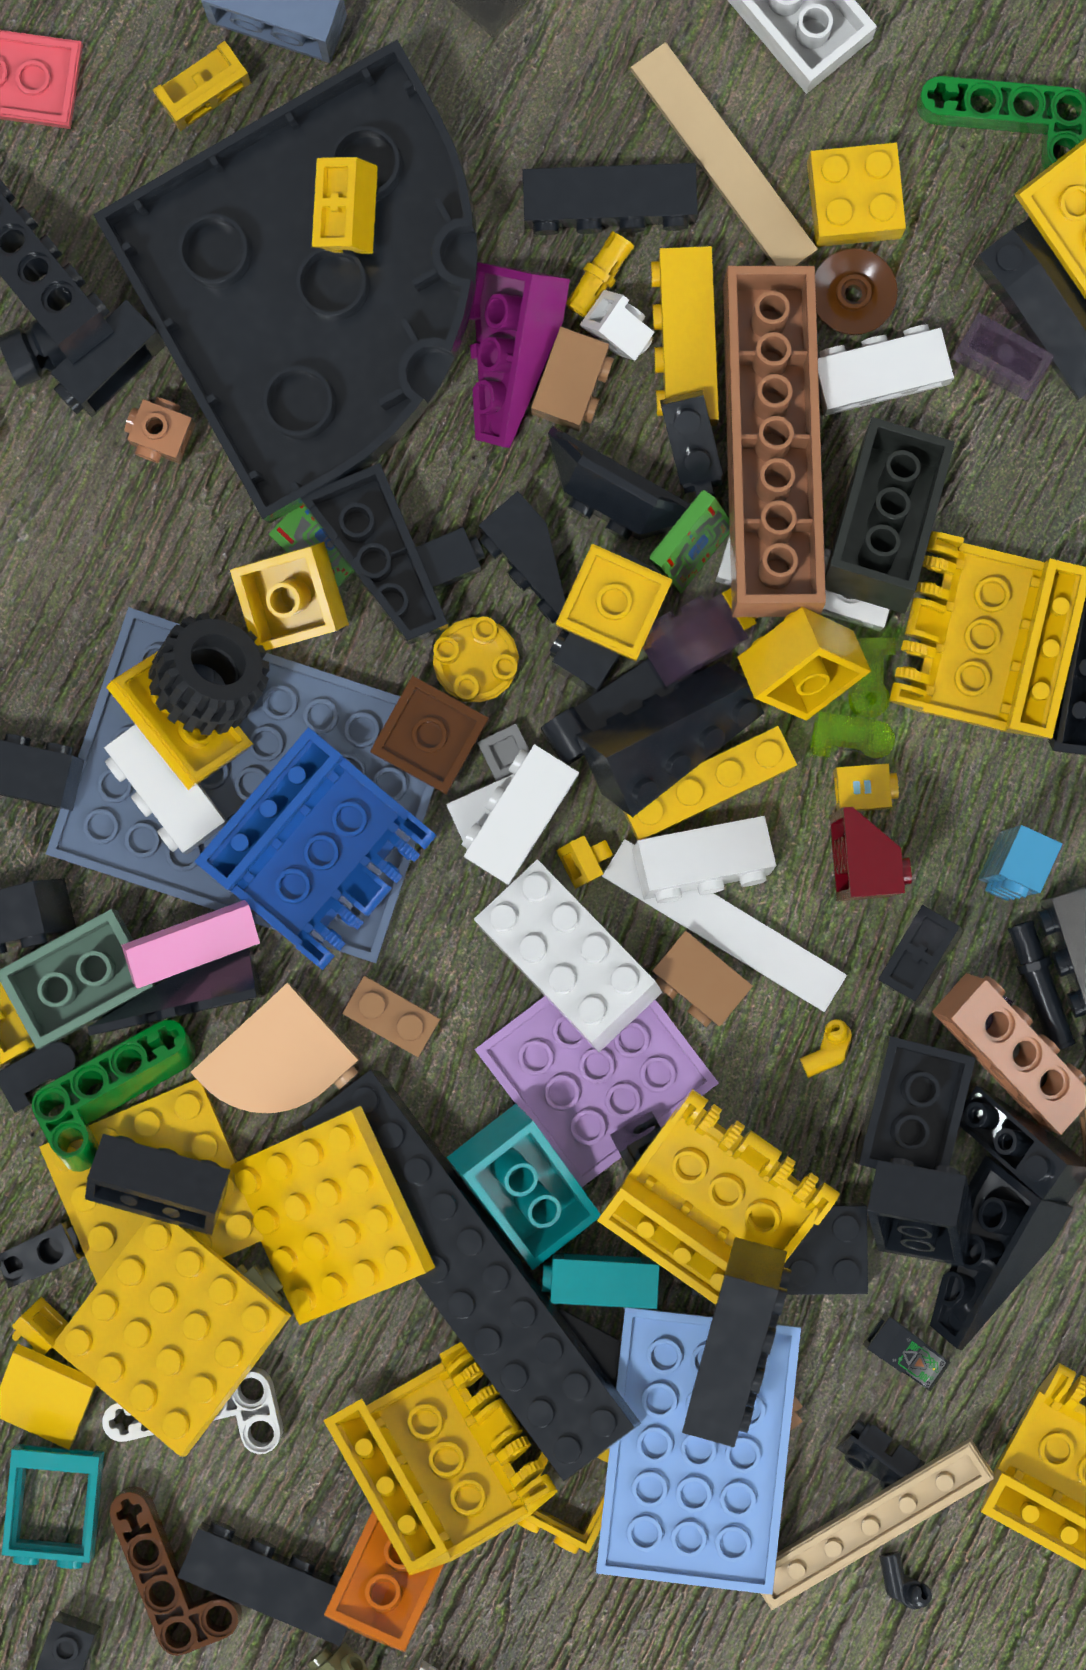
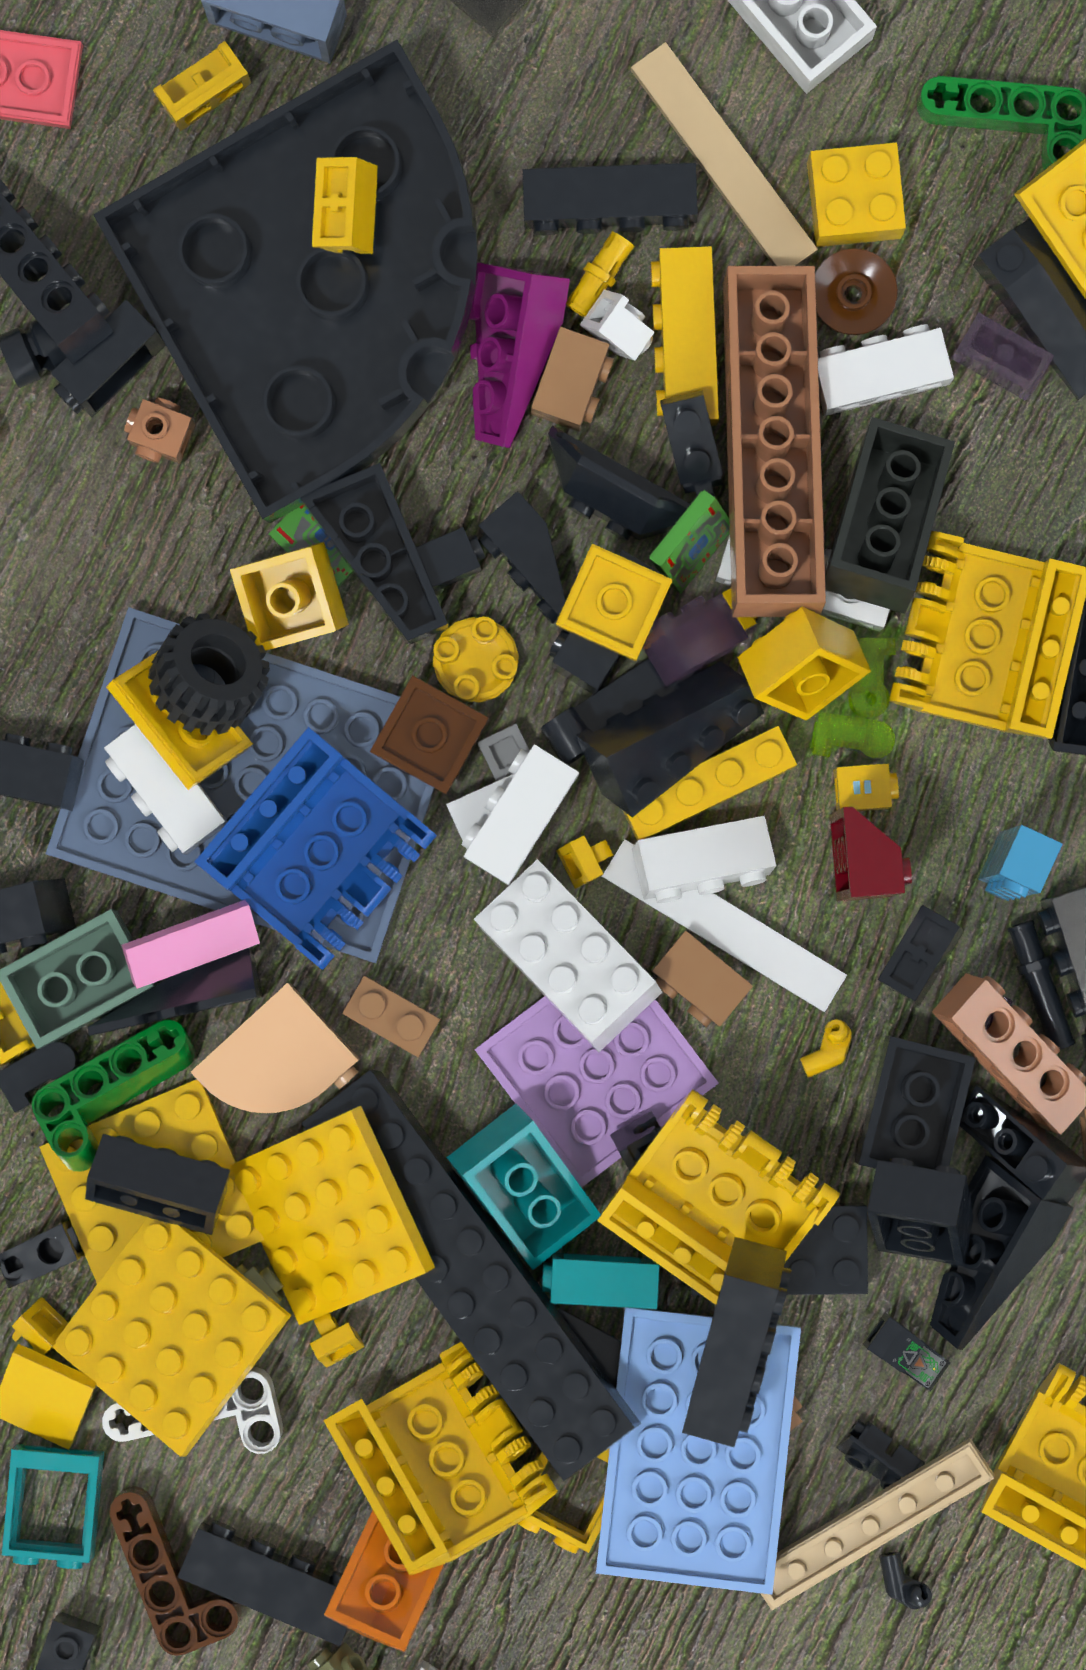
(335, 1341): none -> yellow tile

